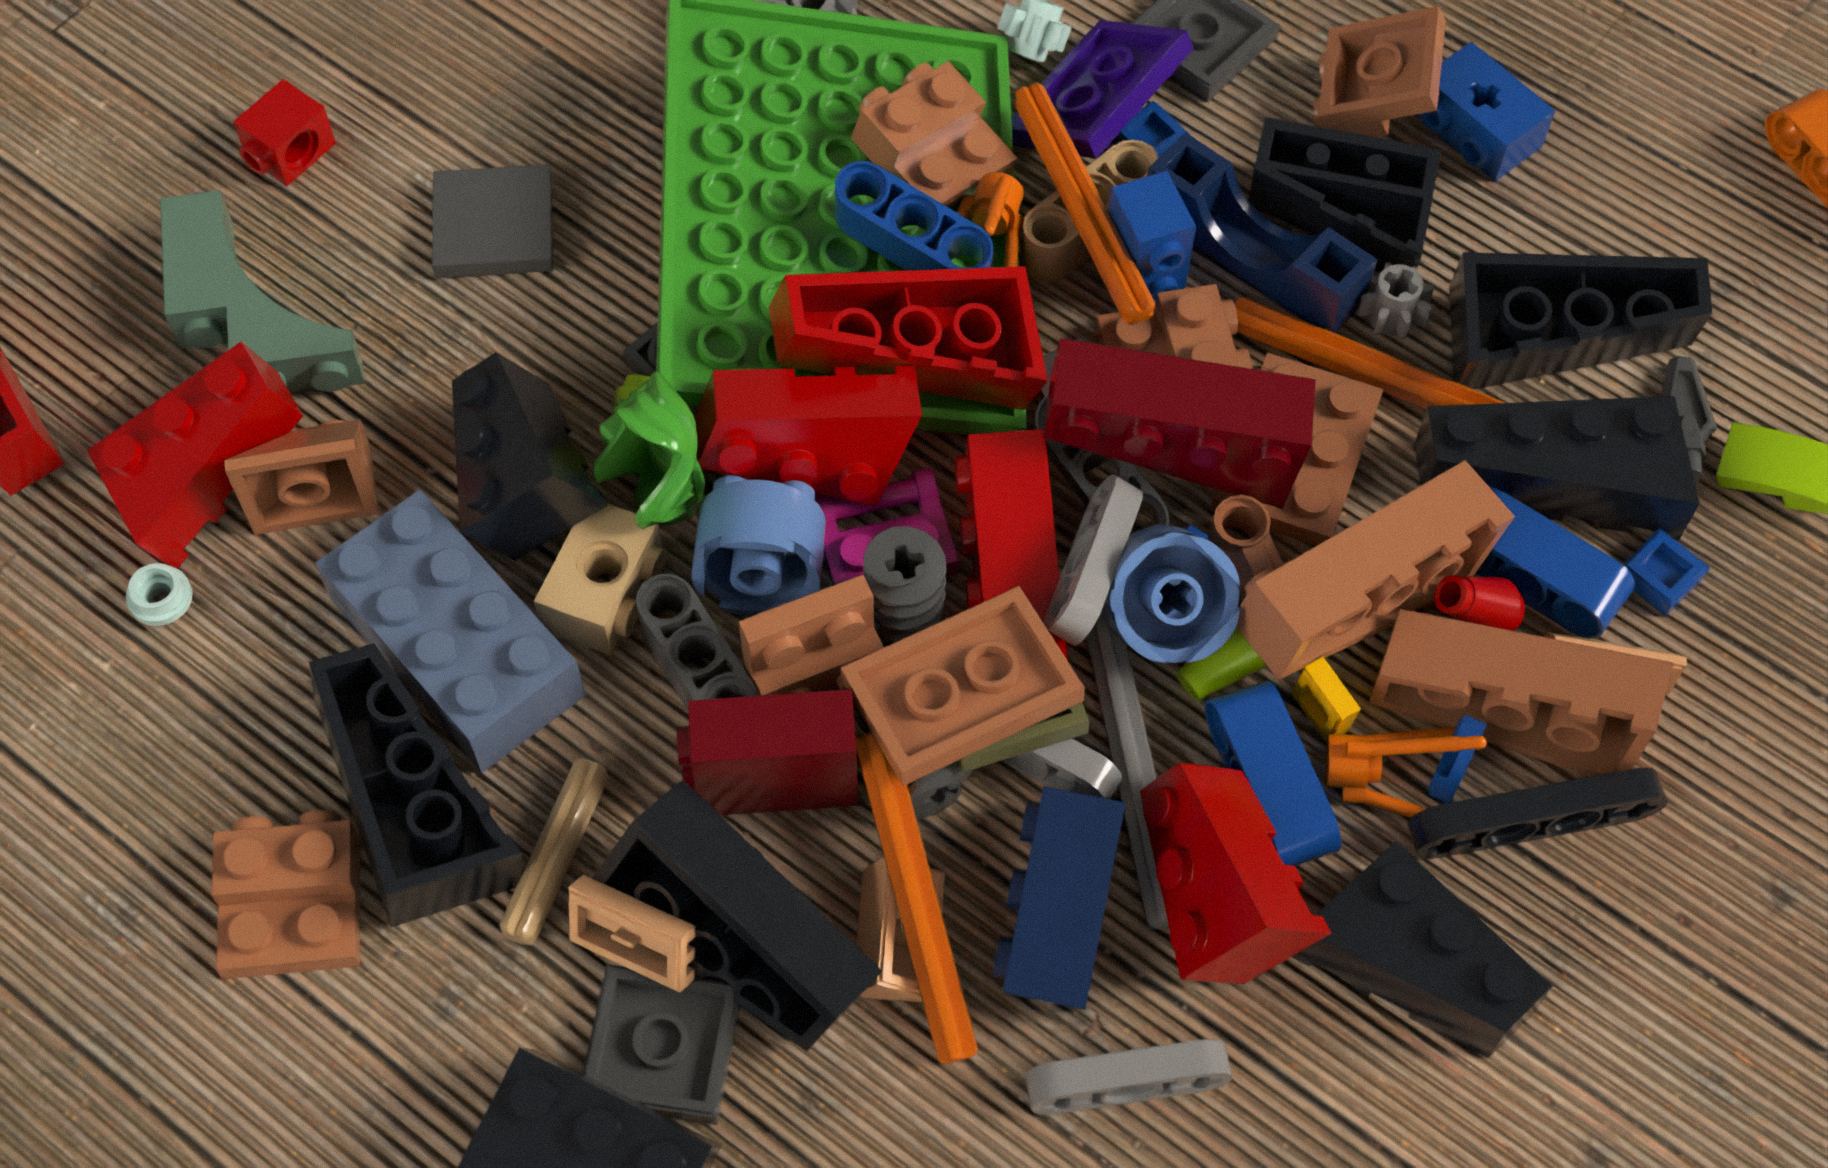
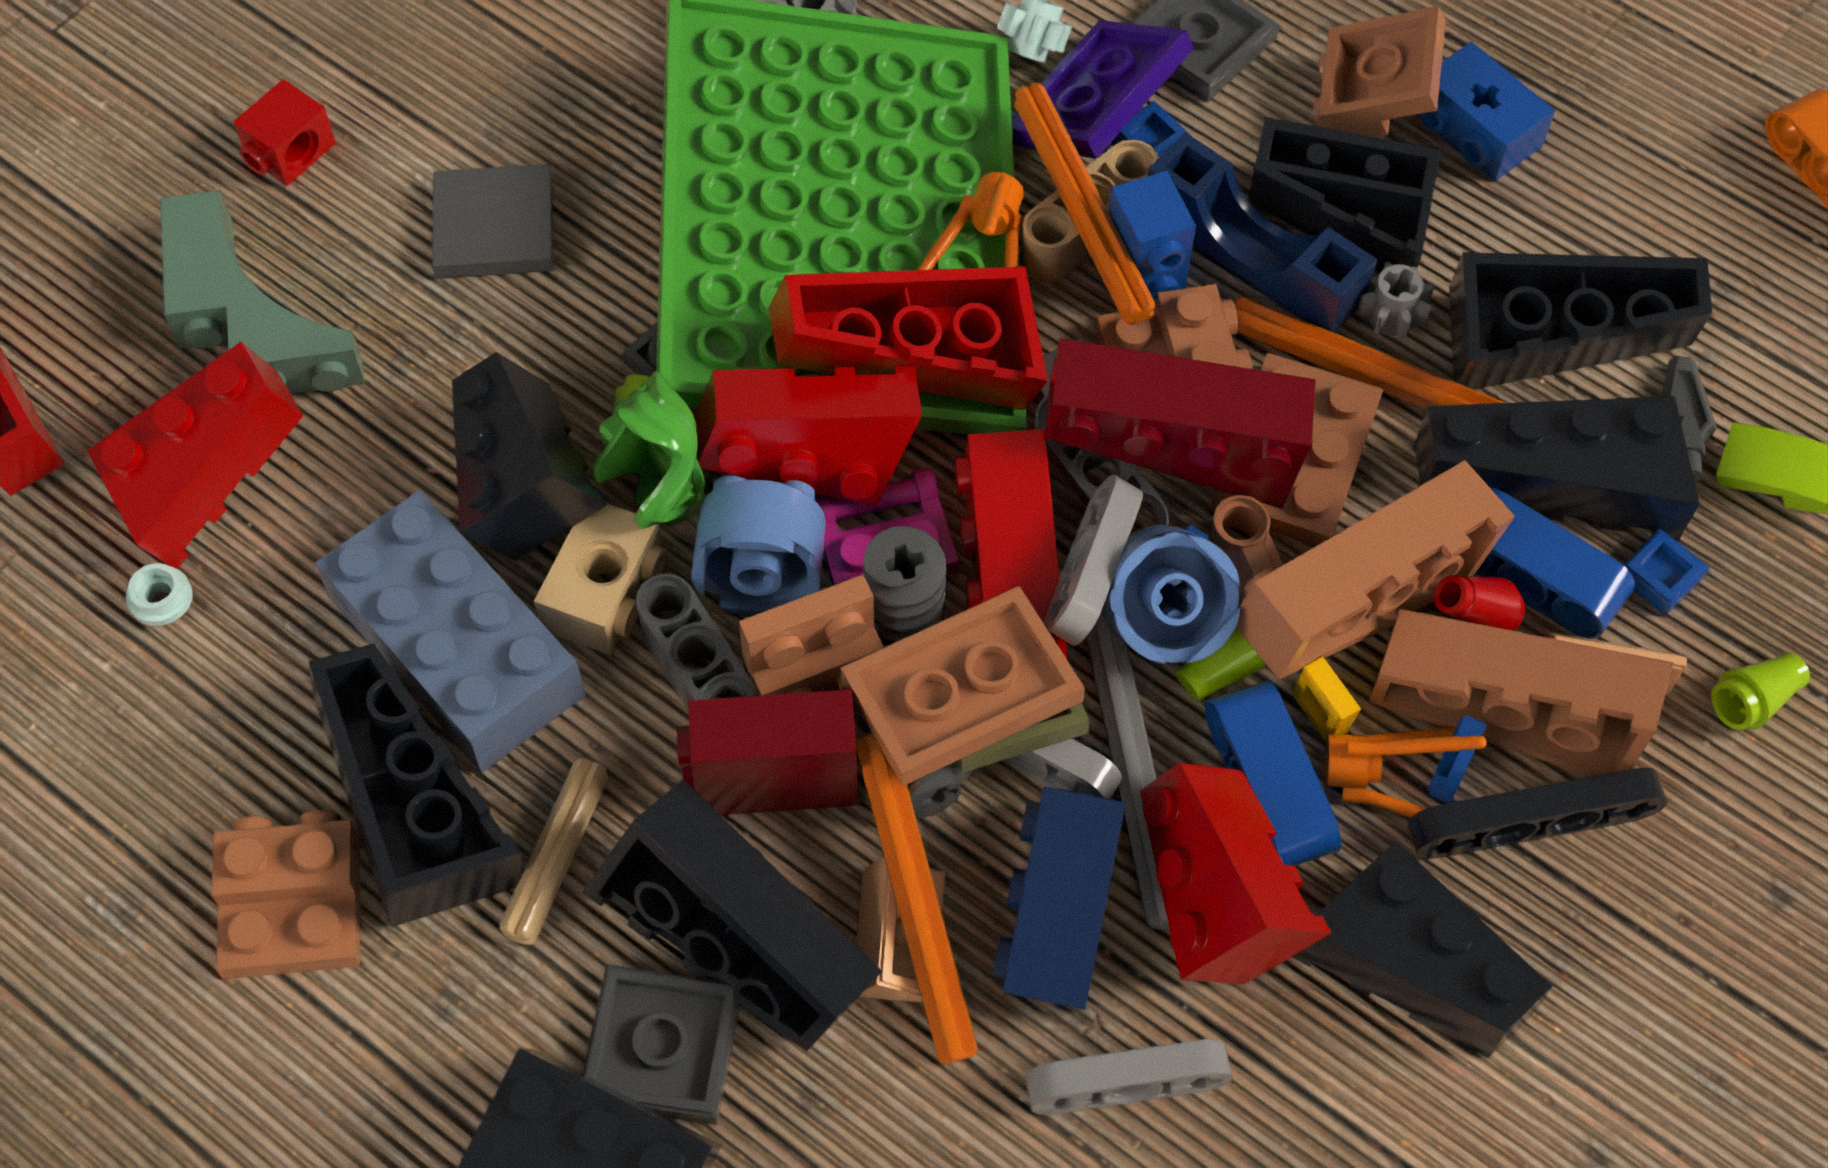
(306, 478): nougat slope -> none
(631, 933): light nougat tile -> none
(902, 205): blue beam -> none
(932, 134): nougat plate -> none
(1755, 692): none -> lime cone

